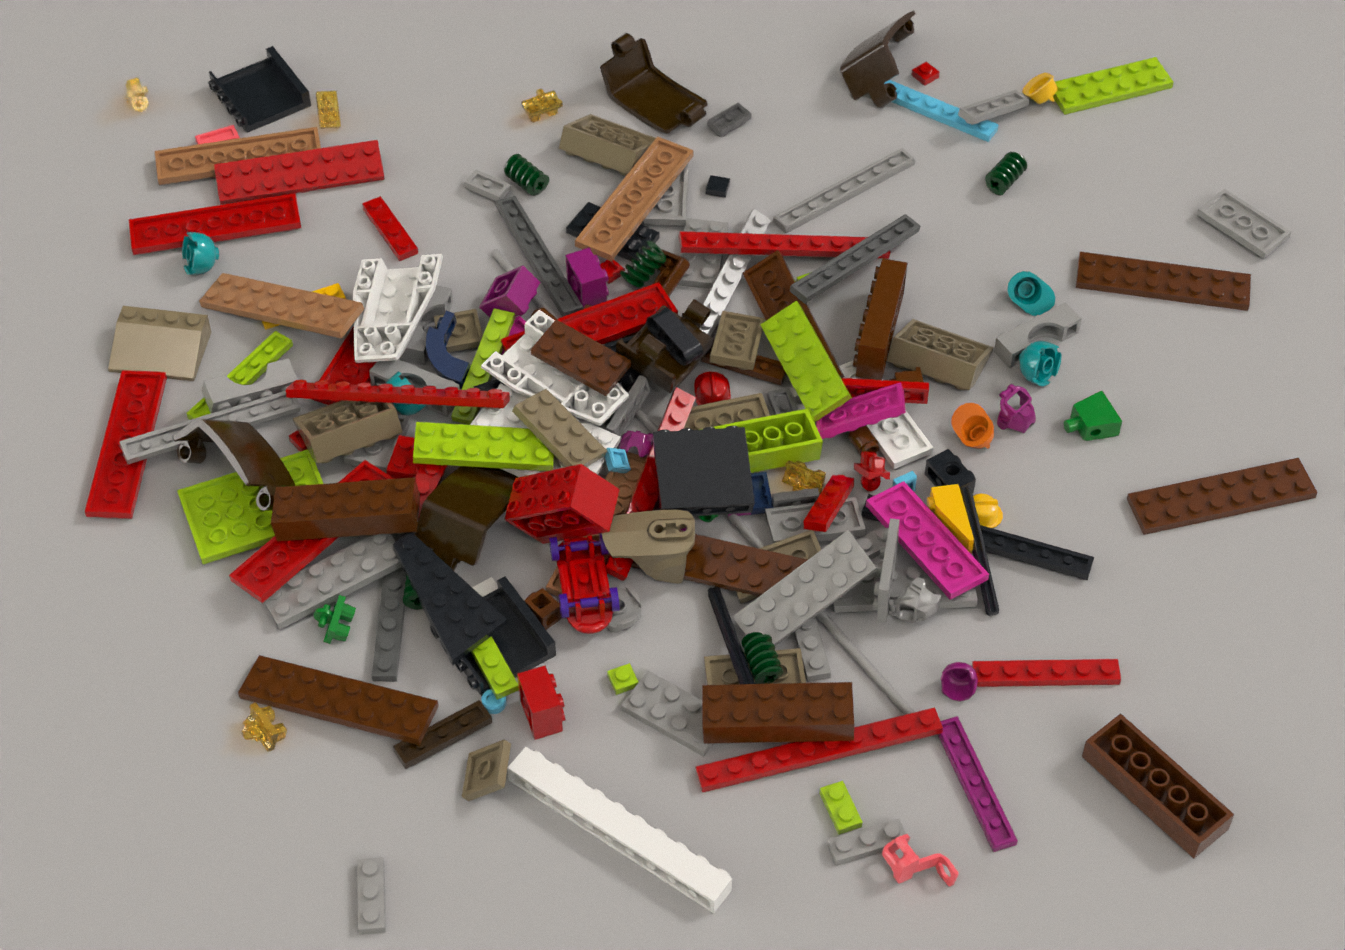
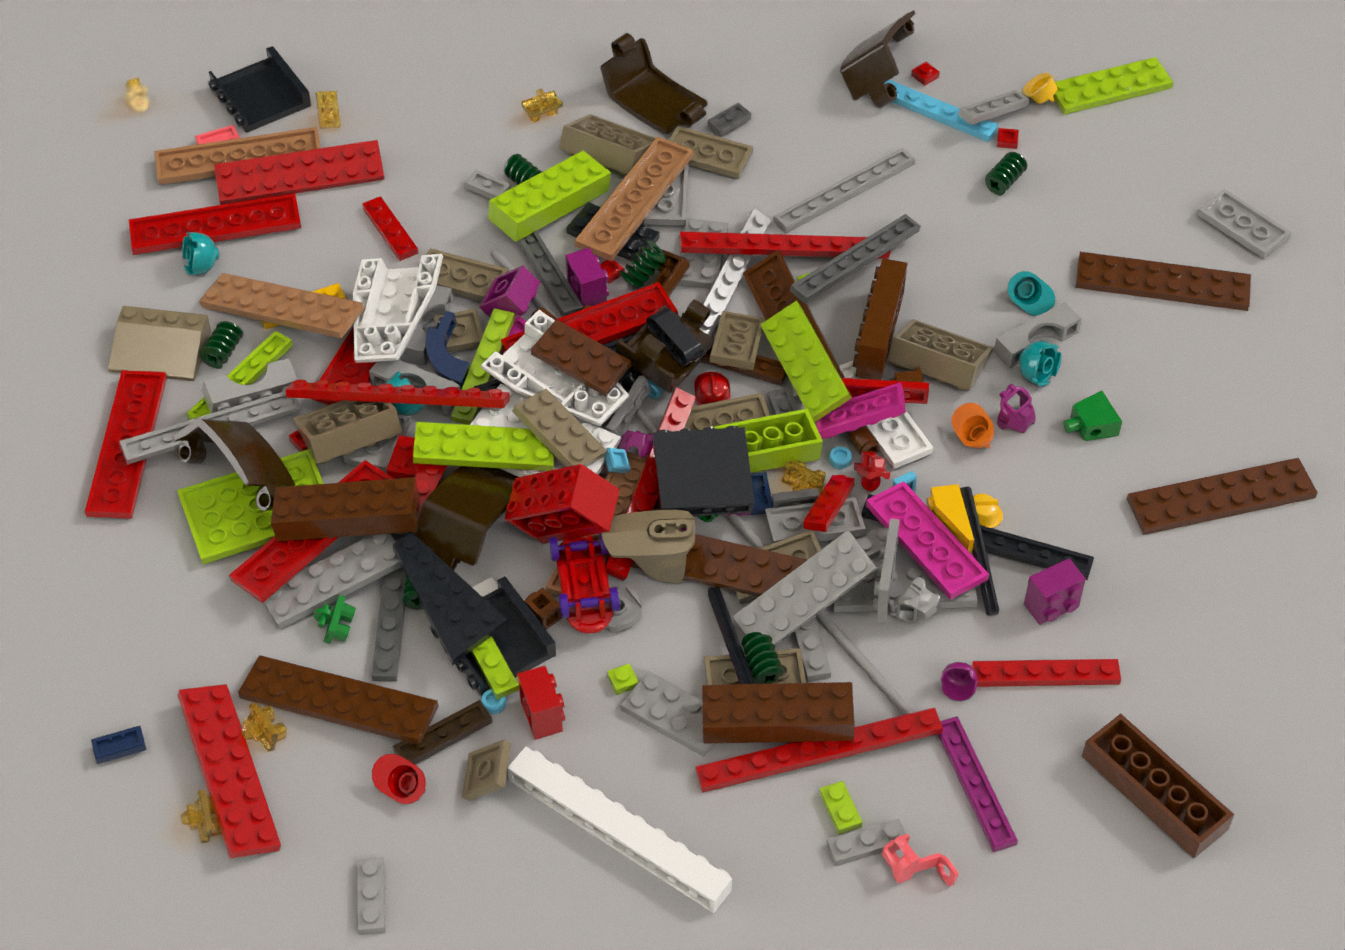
(118, 744): none -> dark blue plate
(200, 817): none -> clear yellow hips
(221, 344): none -> dark green piece
(228, 771): none -> red plate
(398, 778): none -> red piece
(465, 275): none -> dark tan plate
(549, 196): none -> lime brick
(656, 391): none -> medium azure tile
(714, 152): none -> dark tan plate
(717, 186): black tile -> none
(840, 457): none -> medium azure tile
(948, 470): black brick -> none
(1007, 138): none -> red tile
(1054, 591): none -> magenta brick

